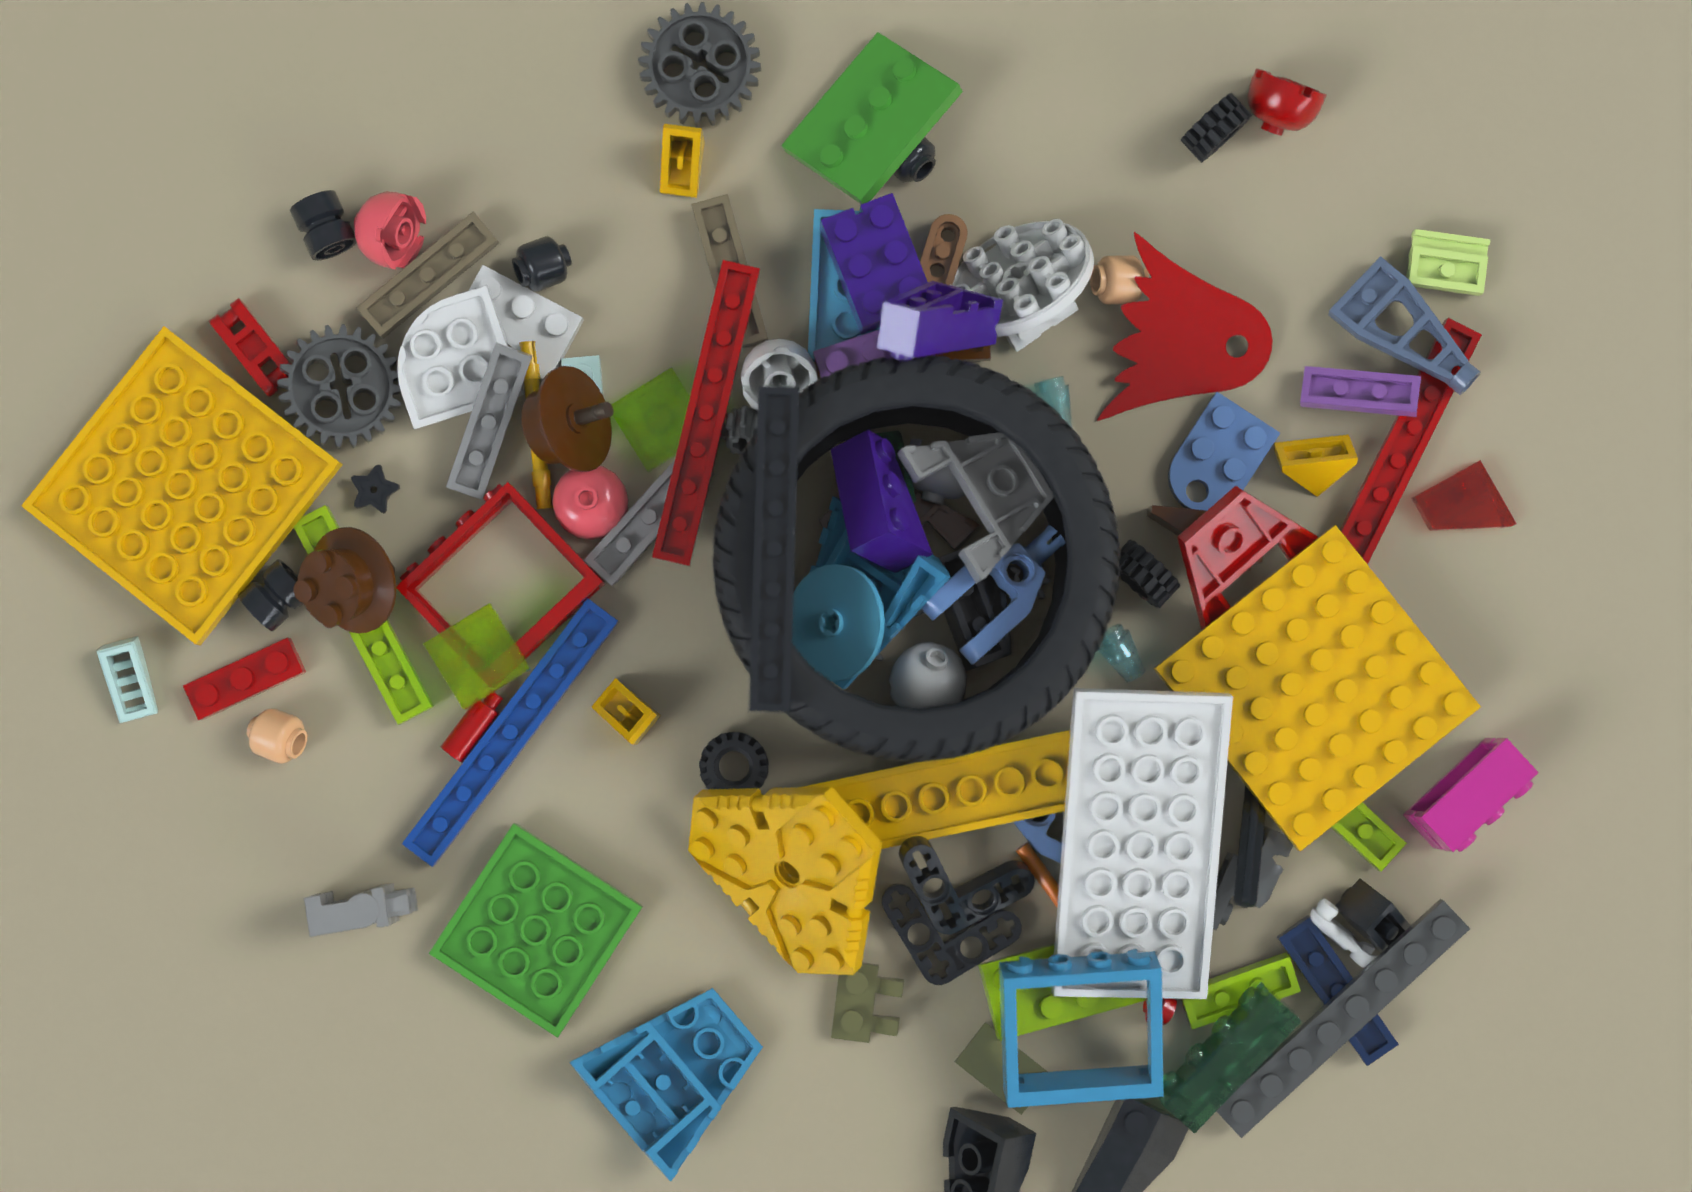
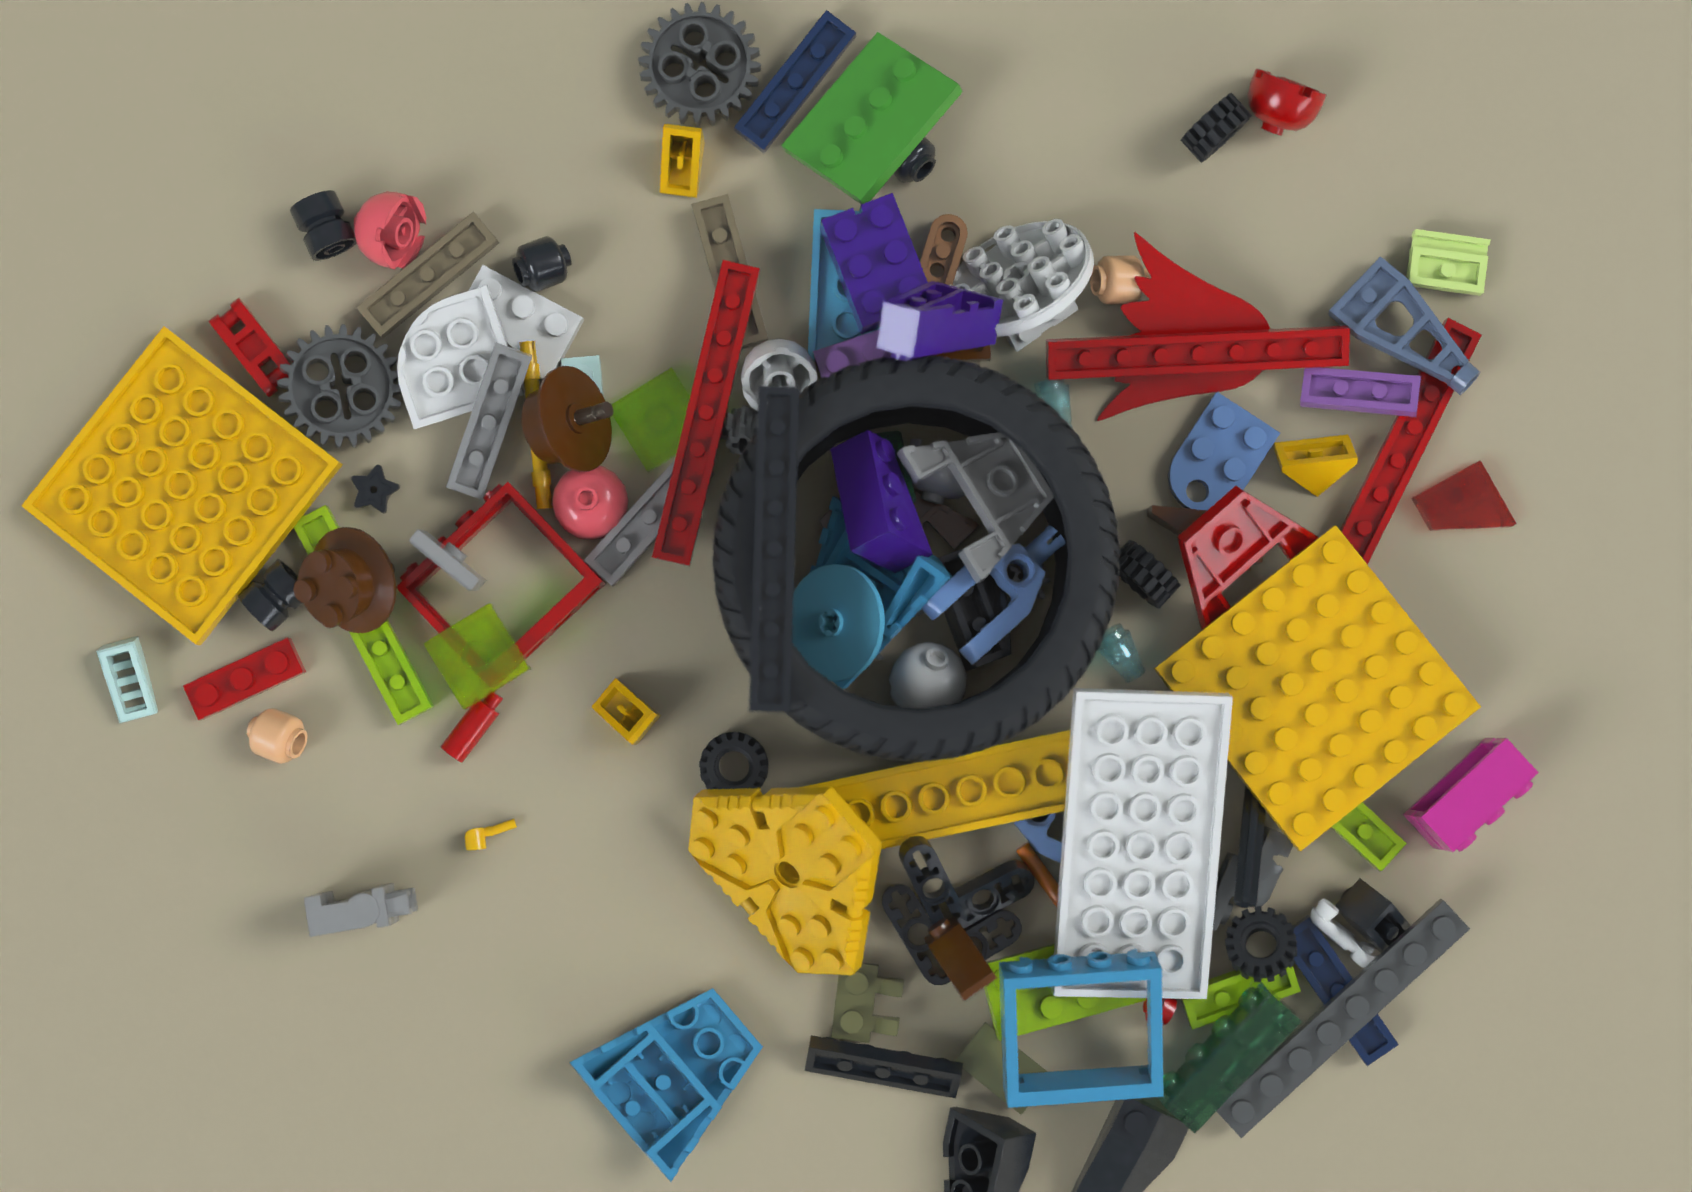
(449, 559): none -> light grey plate
(476, 837): none -> yellow hand
(510, 732): blue plate -> none
(536, 930): bright green plate -> none
(795, 81): none -> dark blue plate
(883, 1066): none -> black plate
(959, 957): none -> reddish brown slope
(1197, 352): none -> red plate
(1254, 922): none -> black tyre

